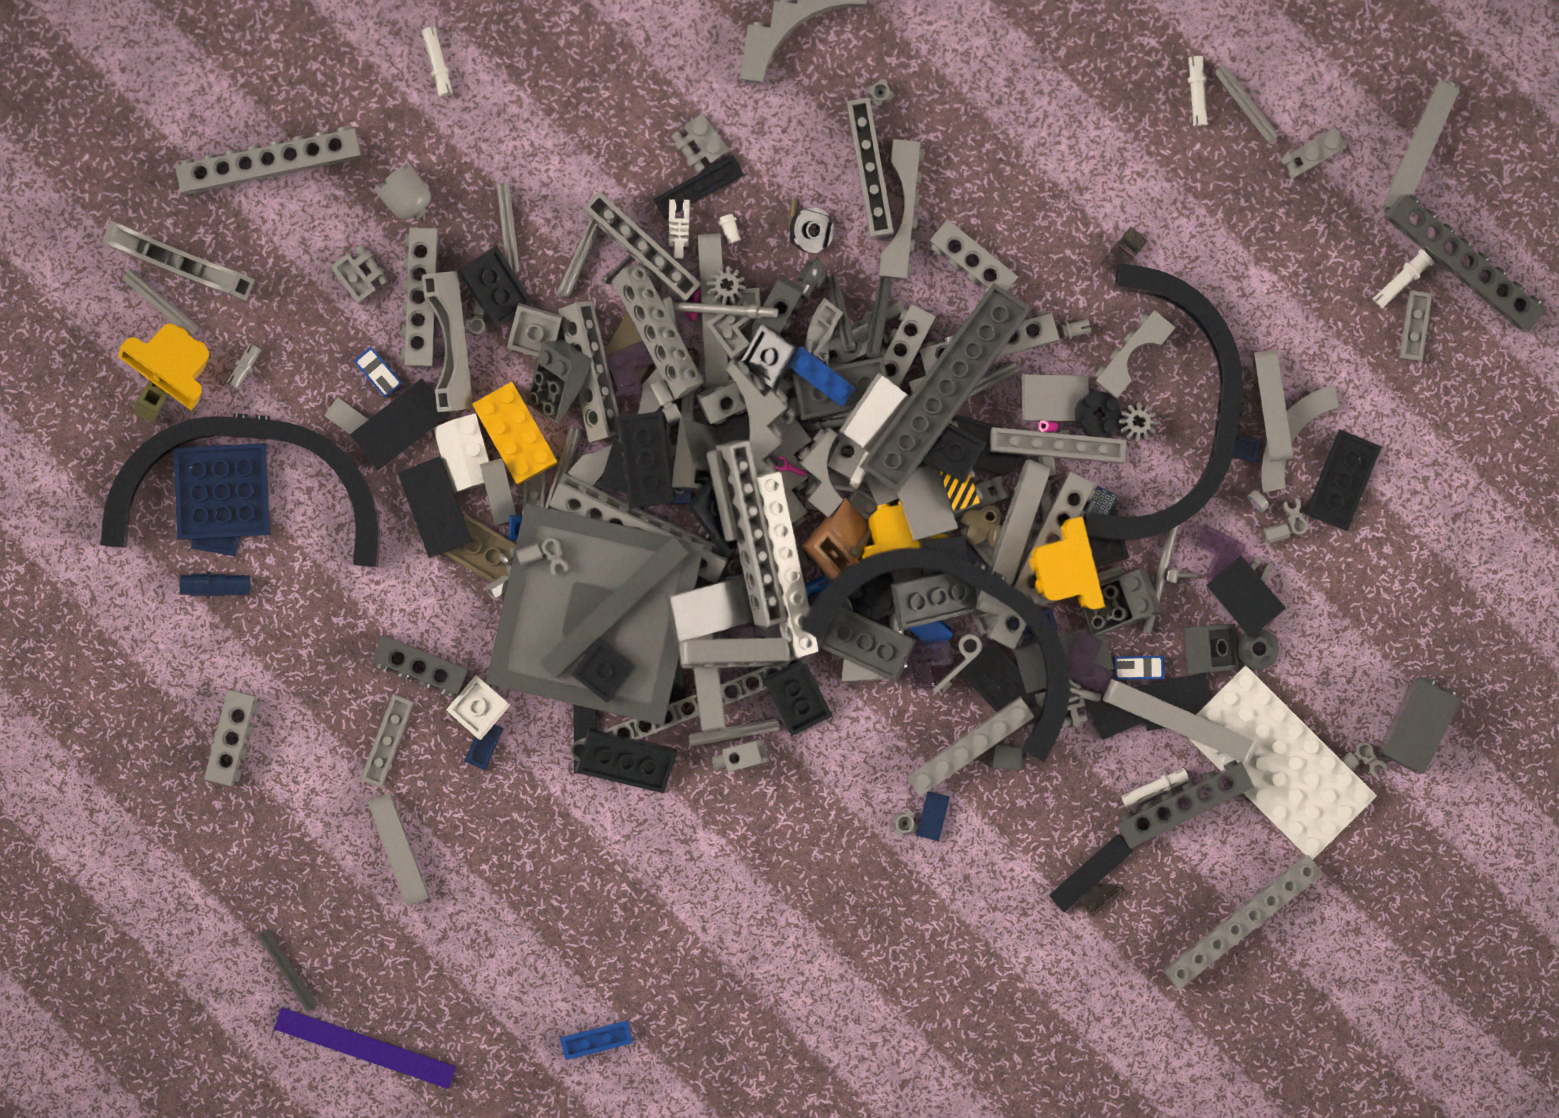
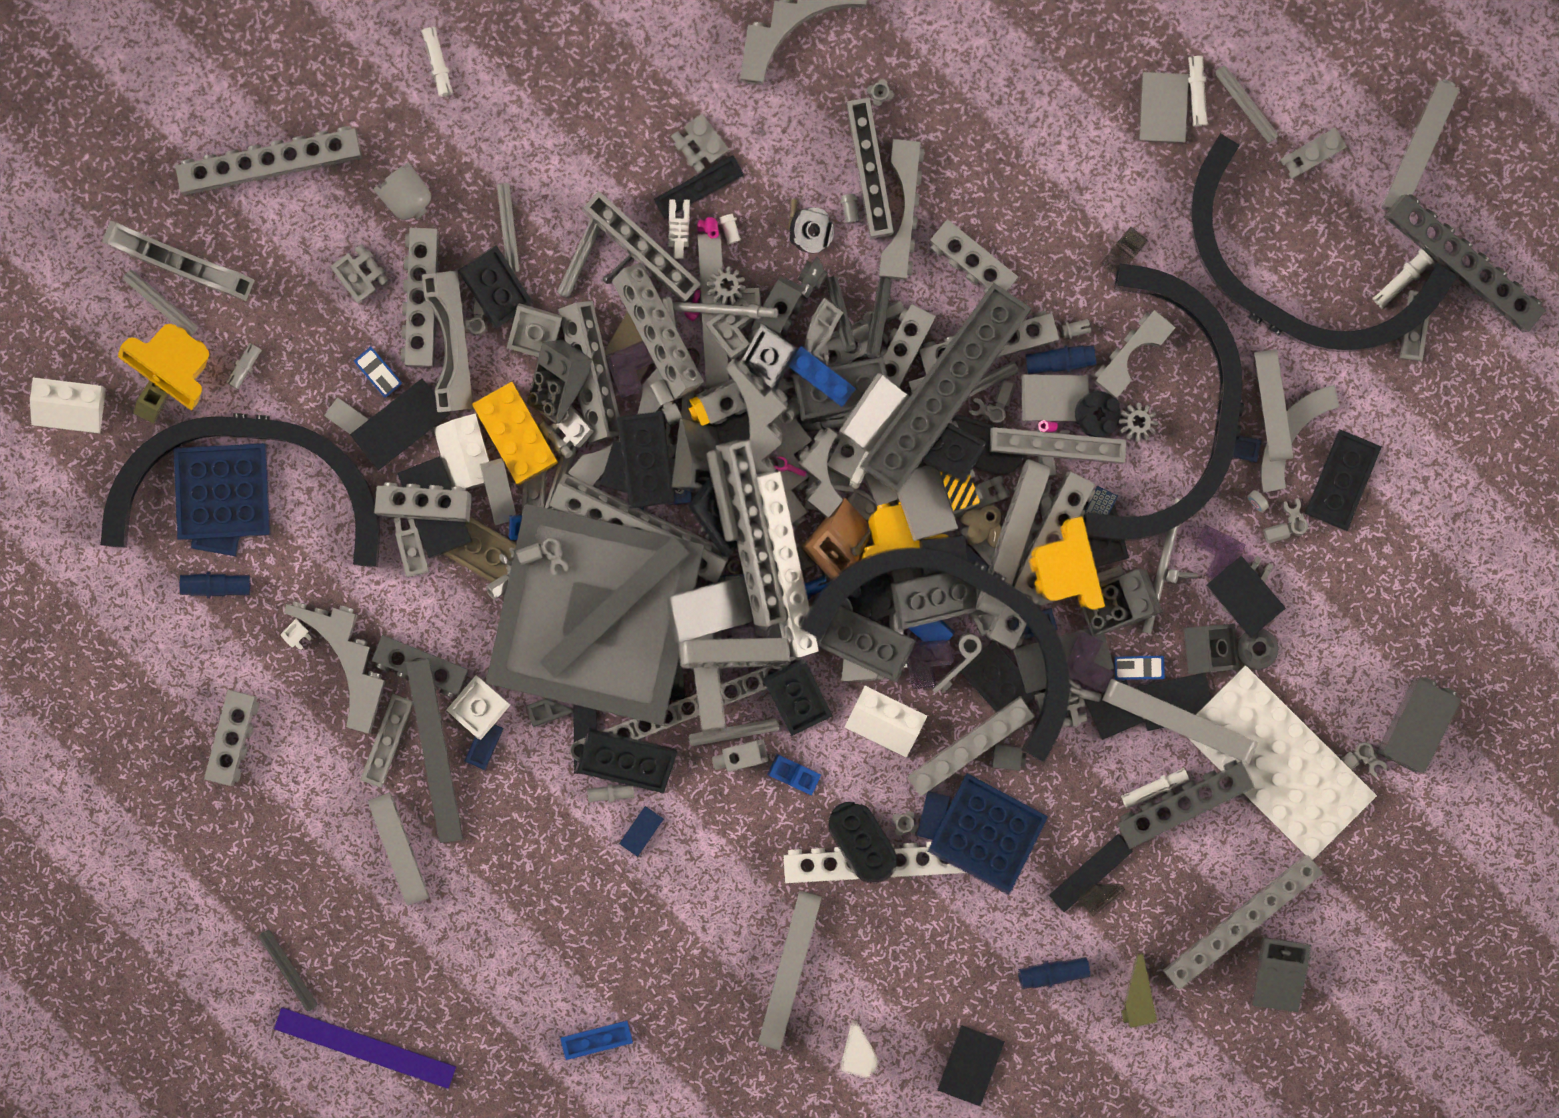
(67, 405): none -> white slope
(295, 633): none -> white tile
(364, 690): none -> light grey arch
(411, 549): none -> light grey hinge
(434, 750): none -> dark grey tile
(457, 511): none -> light grey brick
(546, 711): none -> dark grey tile
(573, 426): none -> light grey plate
(603, 670): black plate -> none
(610, 793): none -> light grey pin
(641, 831): none -> dark blue tile
(697, 411): none -> yellow plate
(709, 227): none -> dark pink arm
(789, 970): none -> light grey beam
(794, 774): none -> blue slope
(795, 874): none -> white brick
(850, 208): none -> light grey pin
(858, 1053): none -> white slope
(862, 842): none -> black tile
(885, 721): none -> white slope
(970, 1065): none -> black tile
(987, 834): none -> dark blue plate
(1003, 398): none -> light grey bar
(1053, 973): none -> dark blue piece
(1061, 359): none -> dark blue piece
(1138, 1000): none -> olive slope
(1163, 107): none -> light grey tile
(1264, 311): none -> black arch
(1281, 974): none -> dark grey slope

